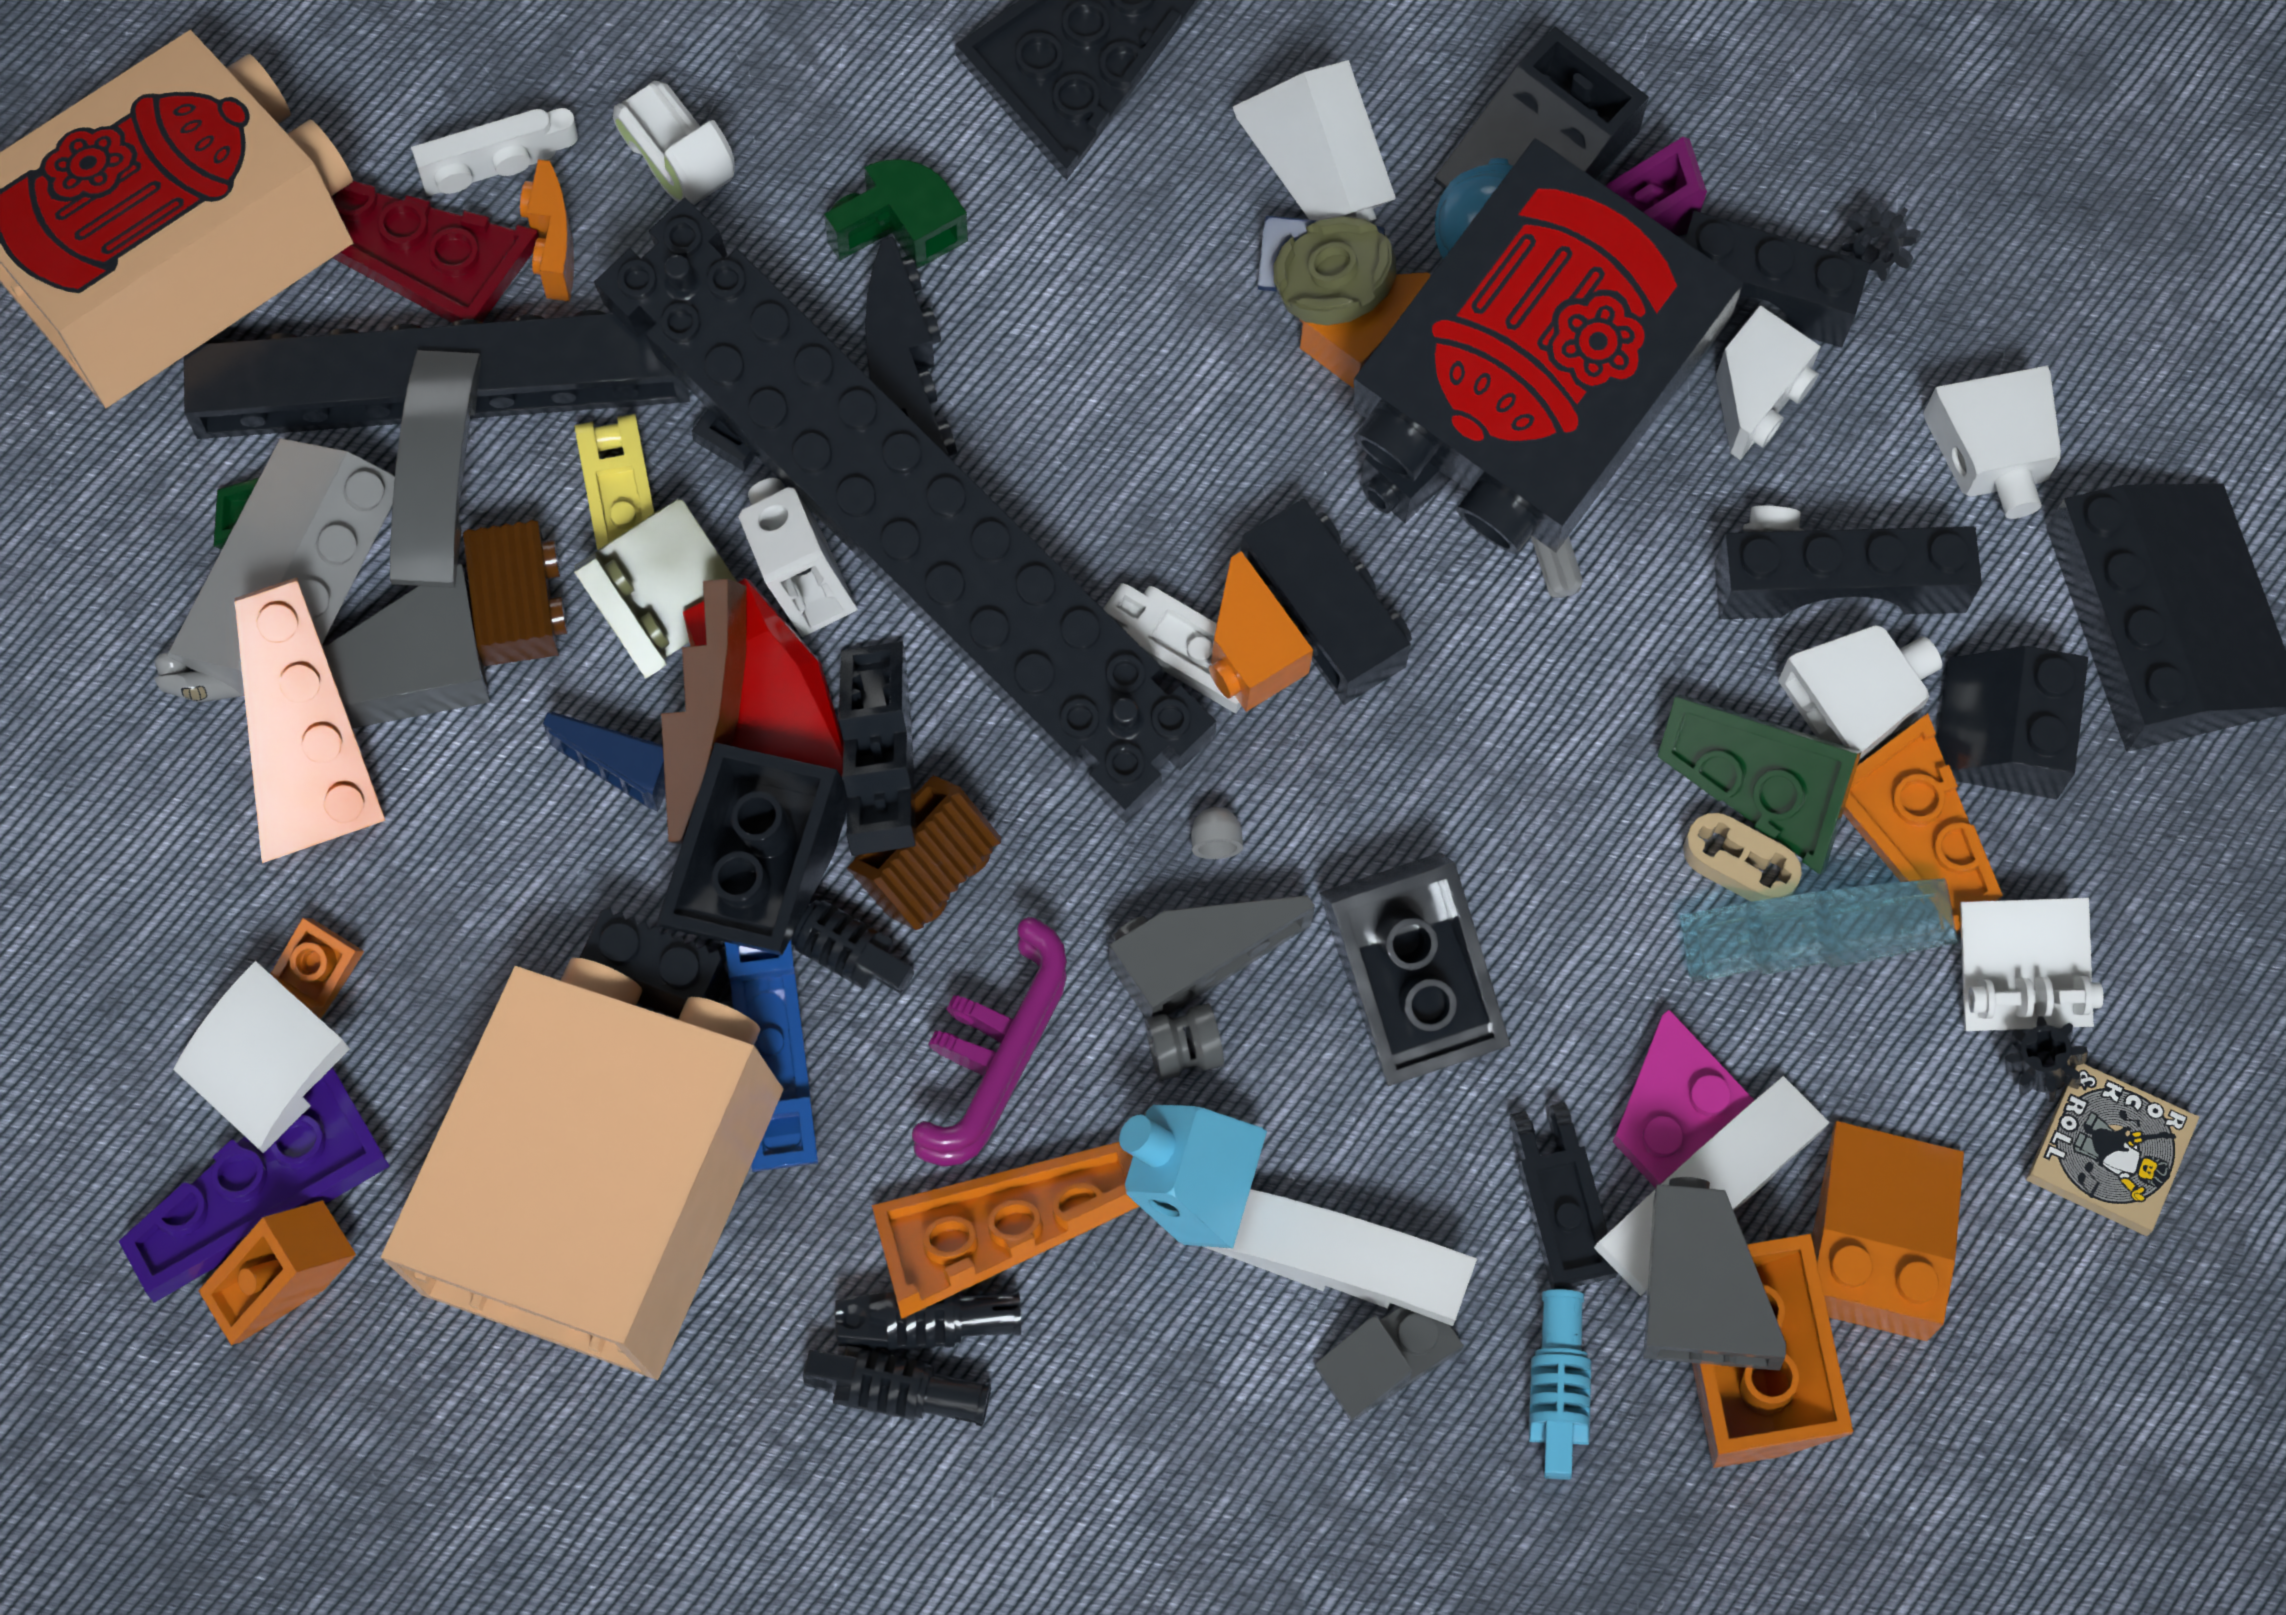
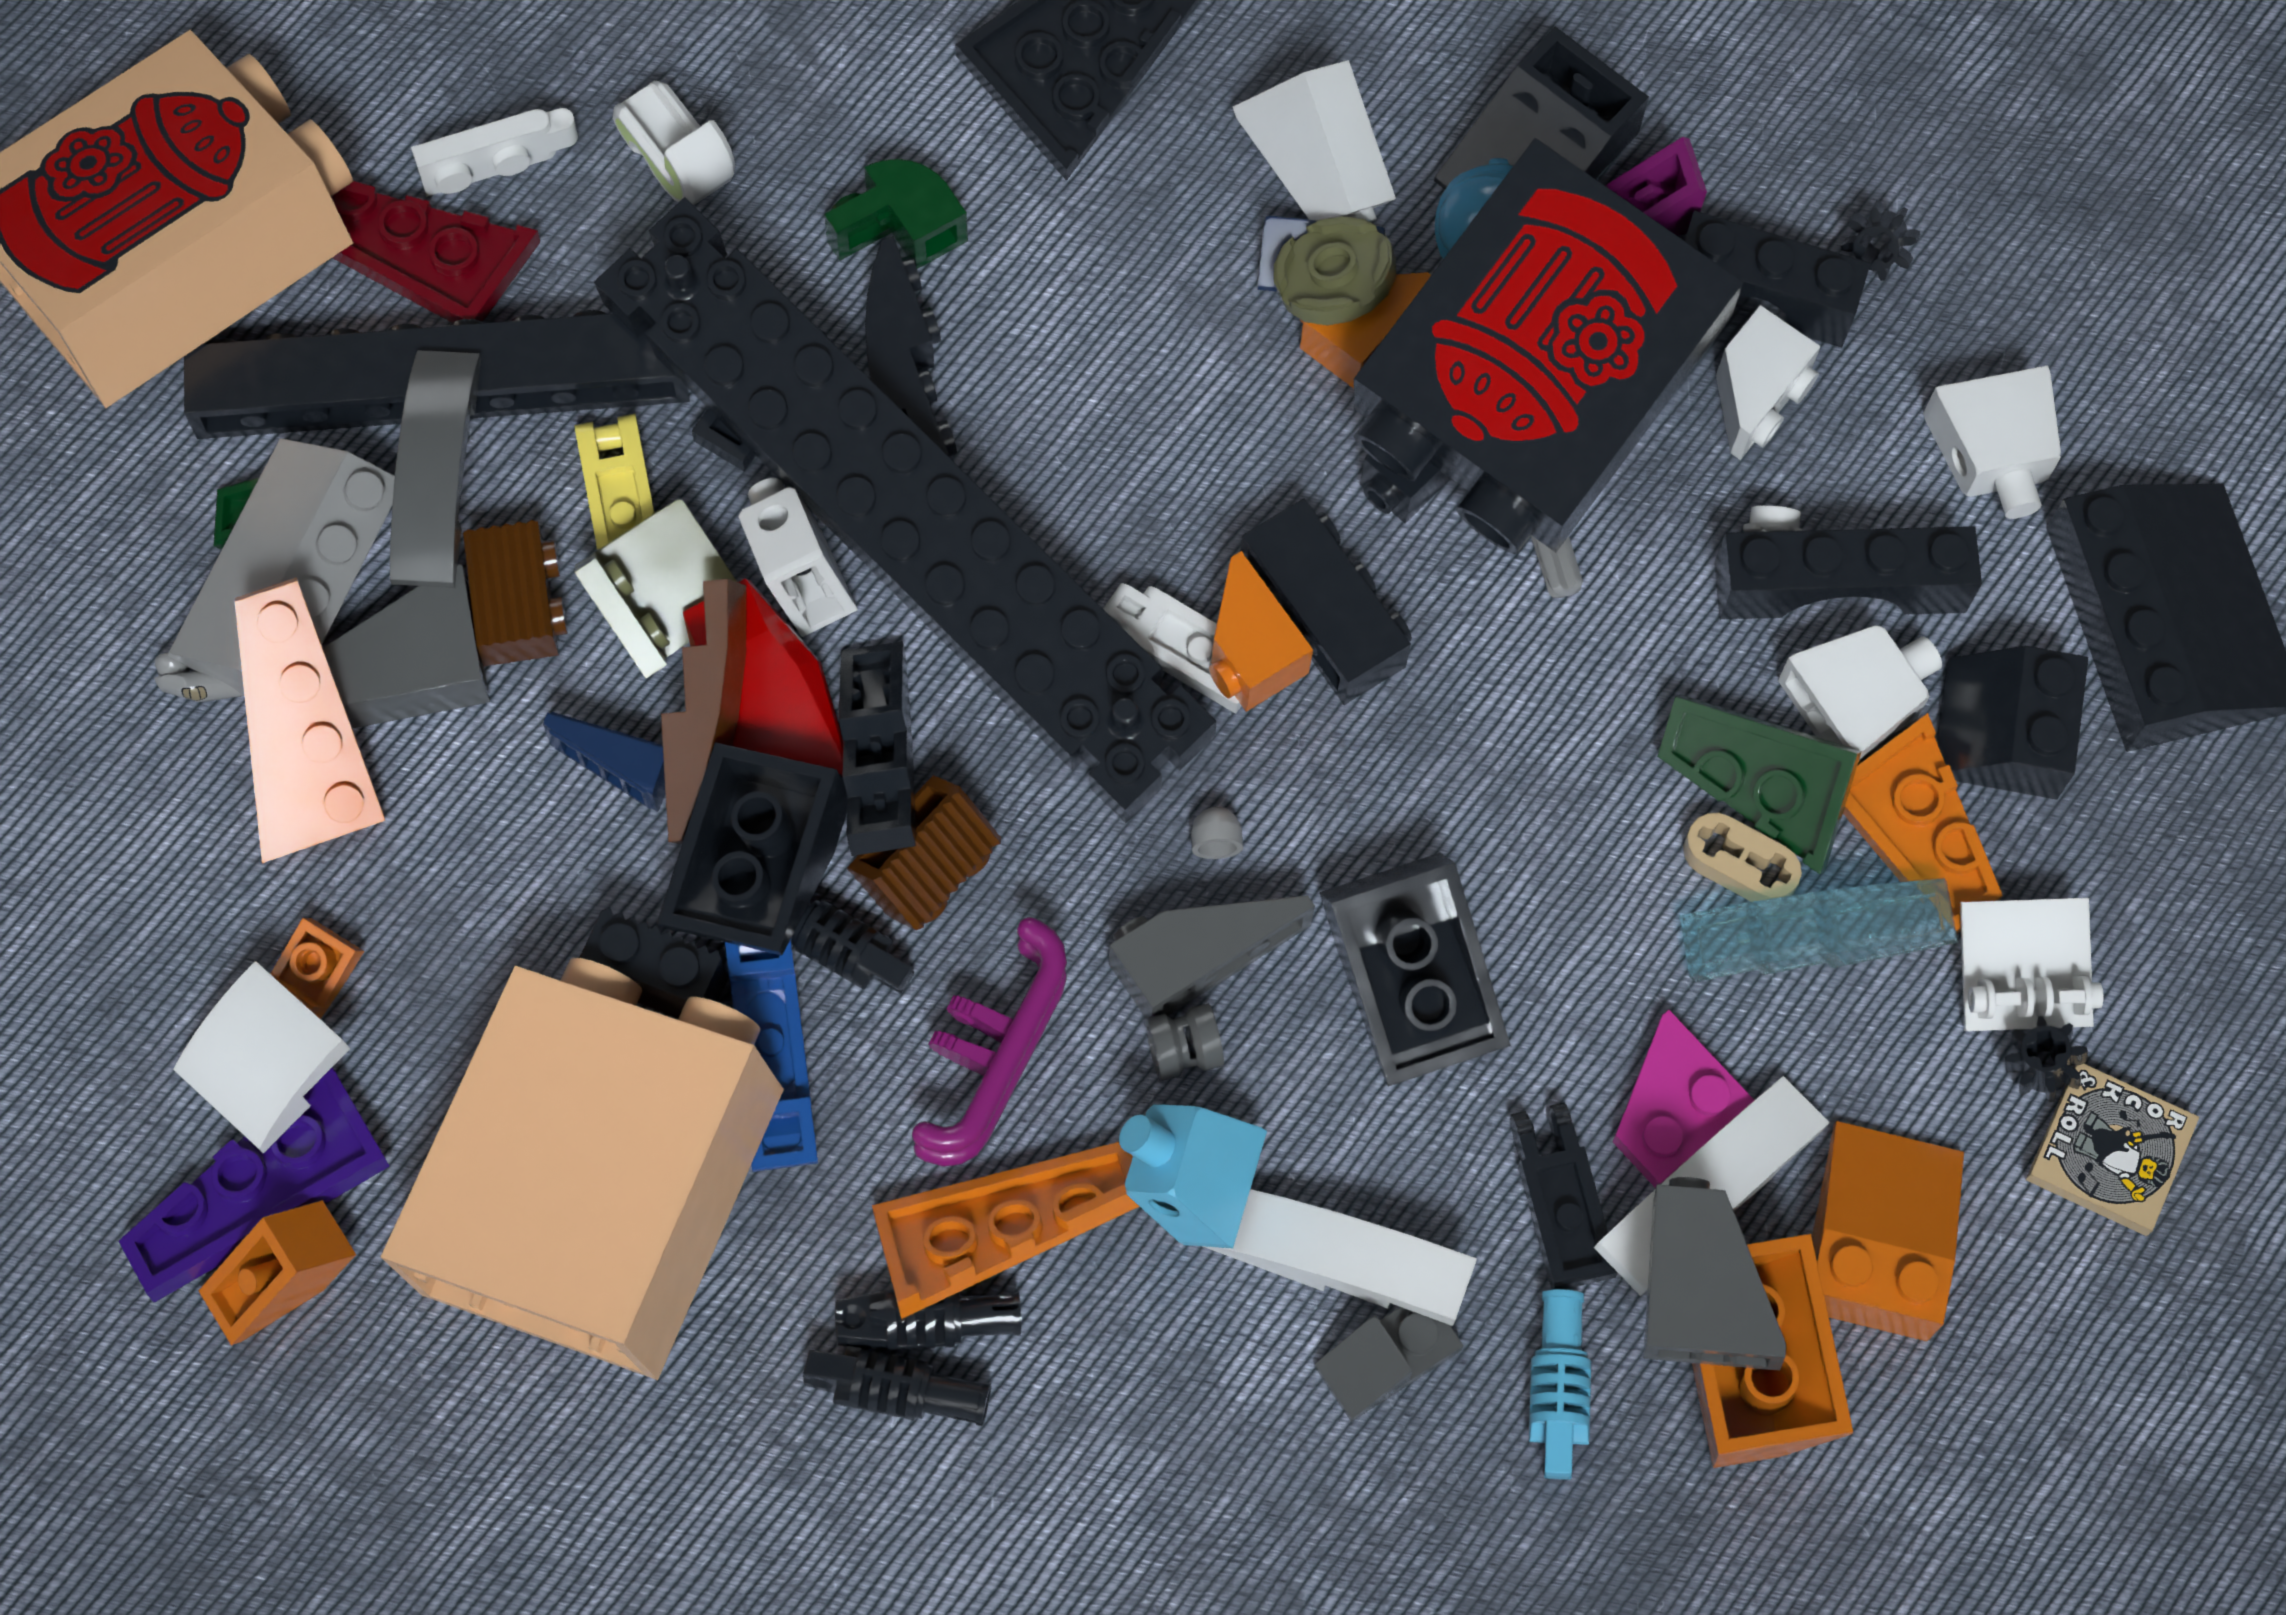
(553, 250): orange slope -> none

